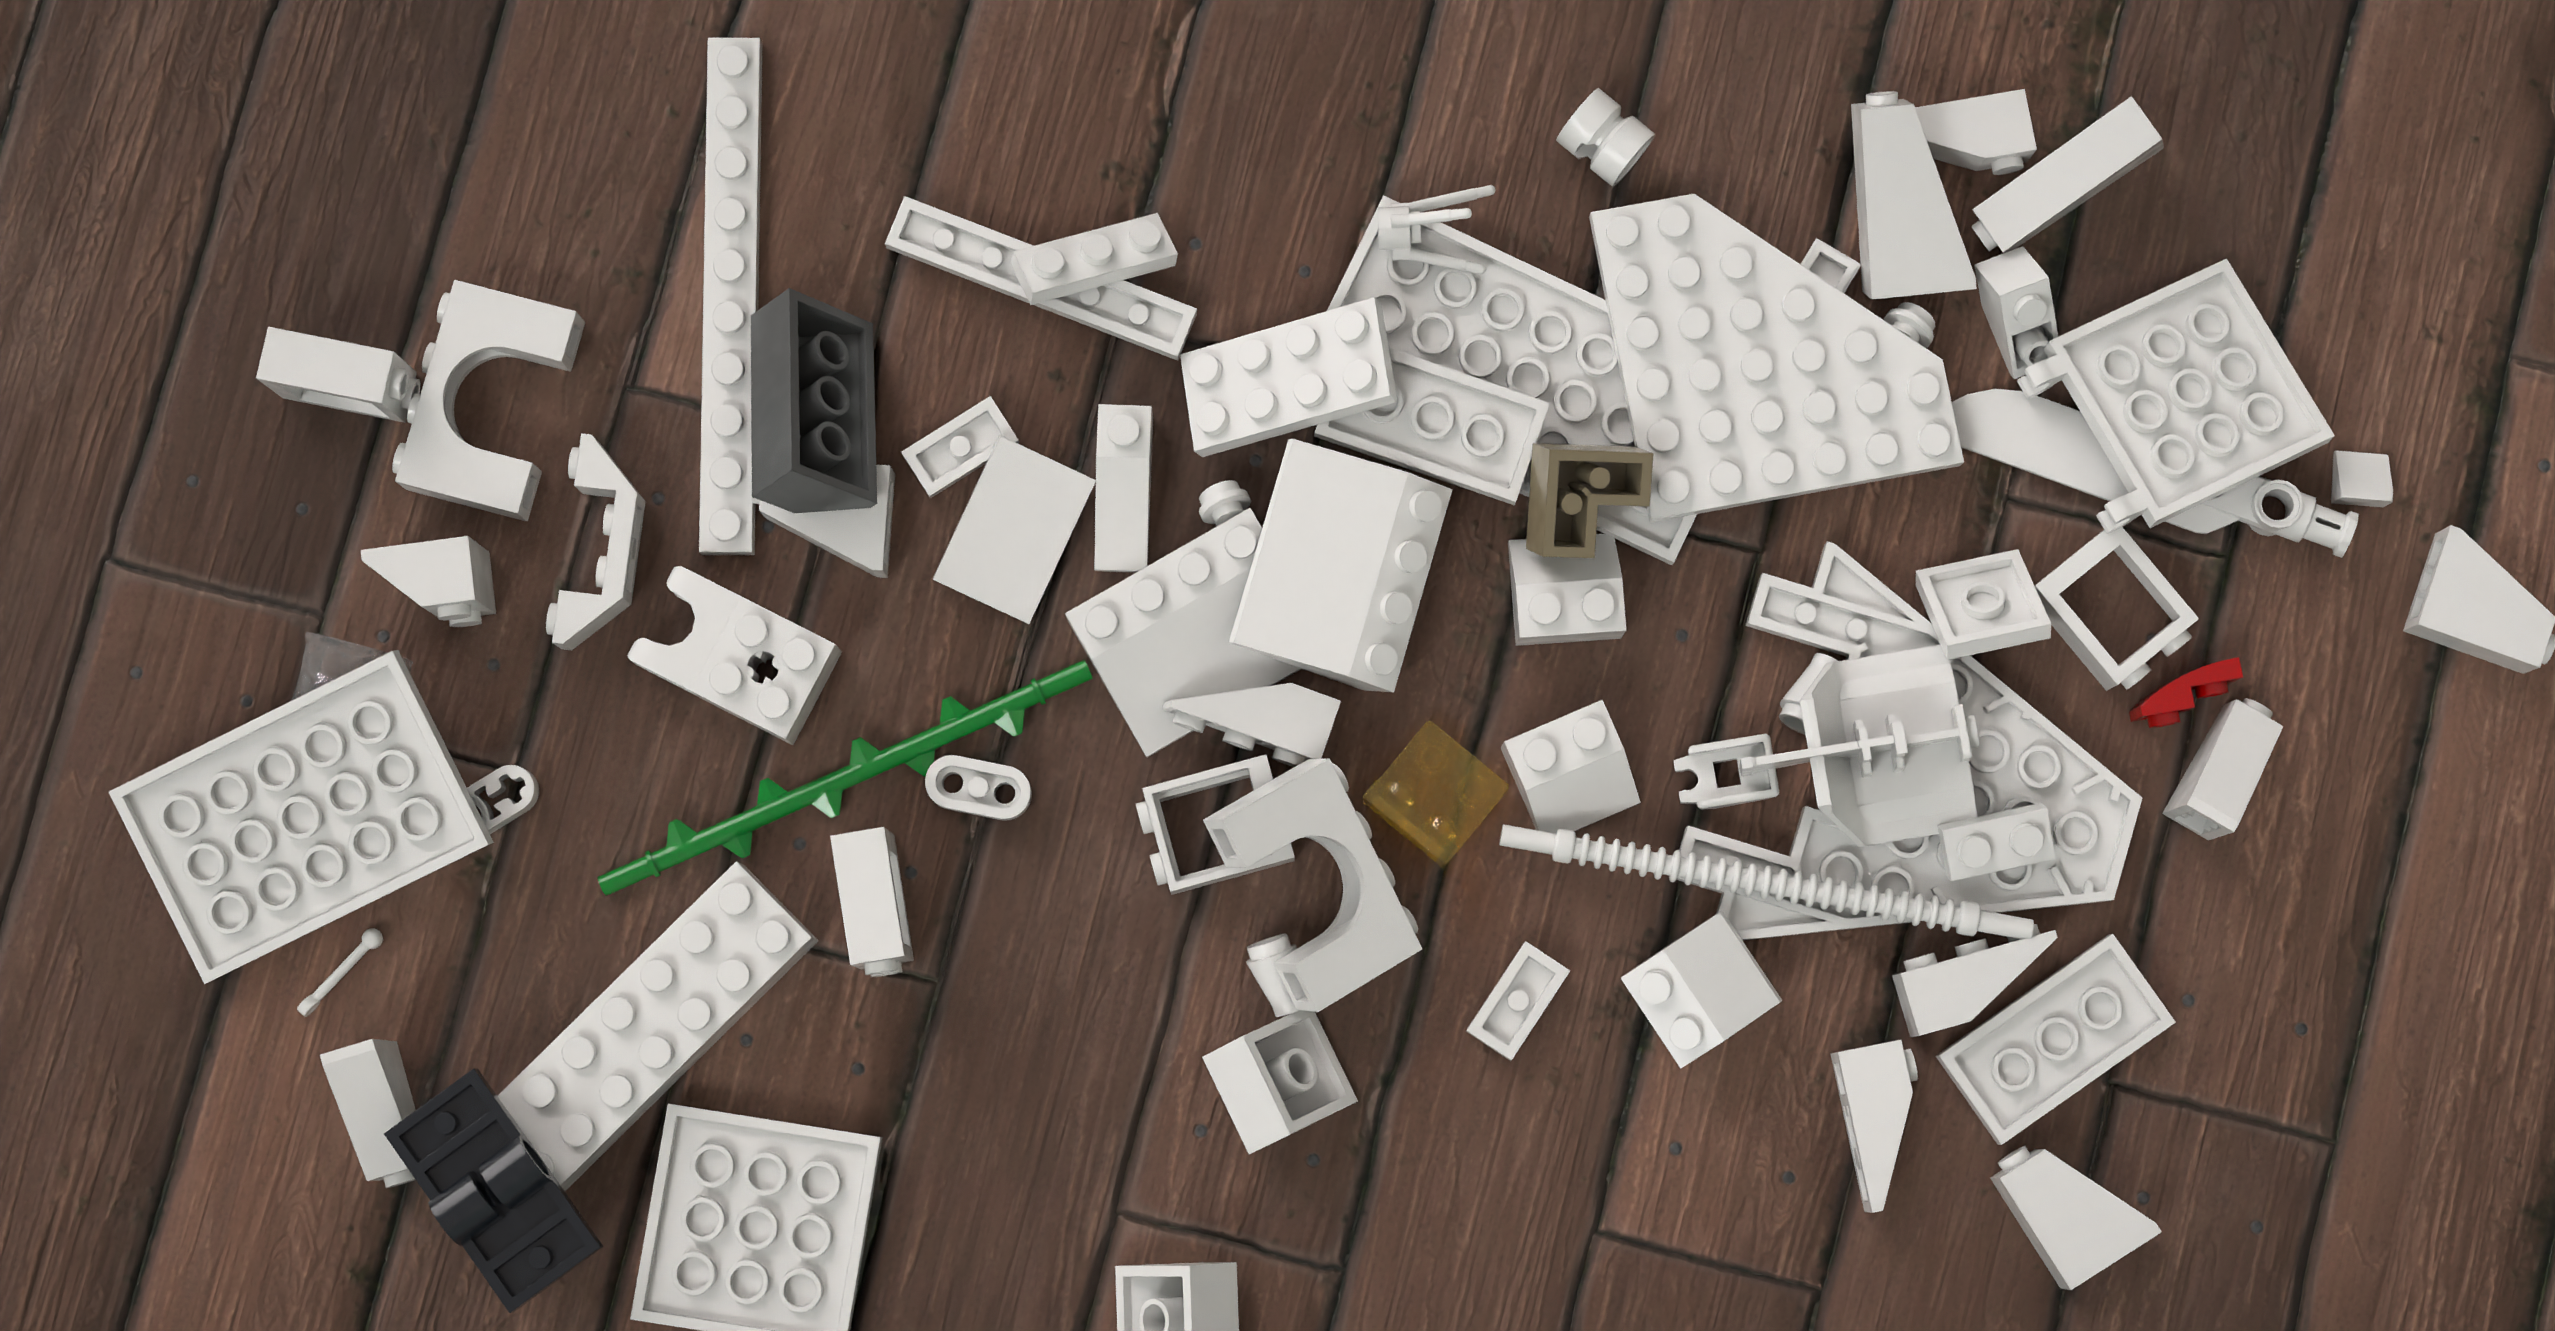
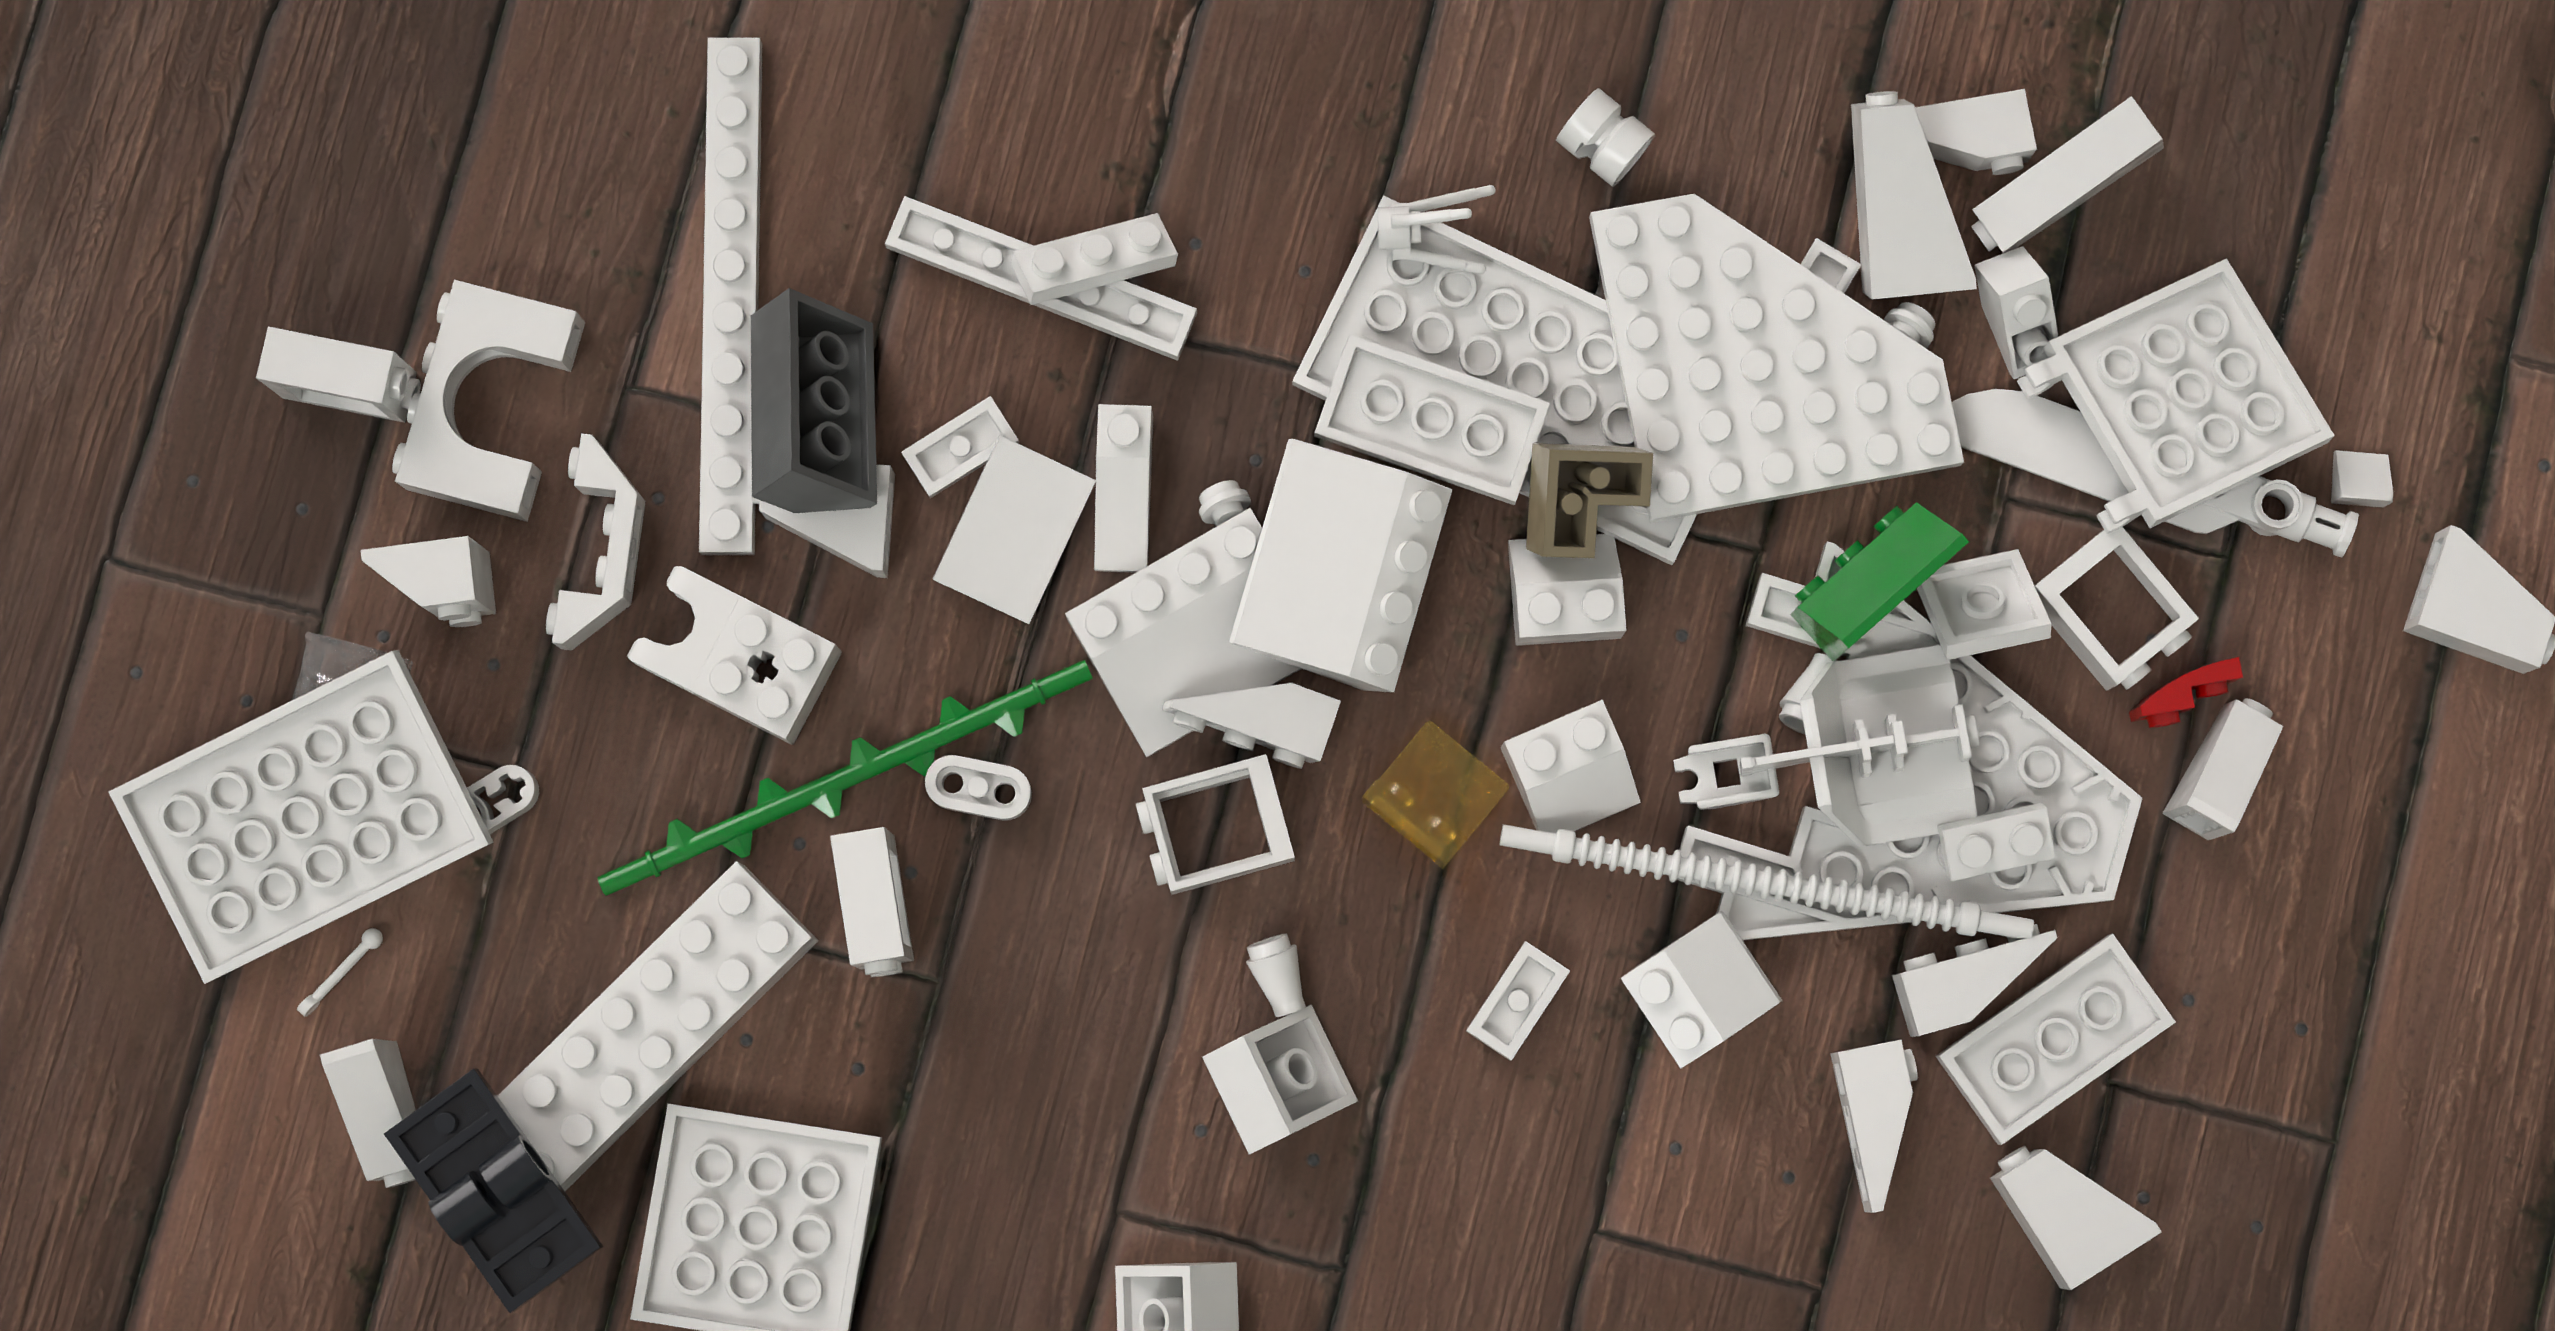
(1288, 377): white plate -> none
(1371, 925): white arch -> none
(1875, 577): none -> green slope

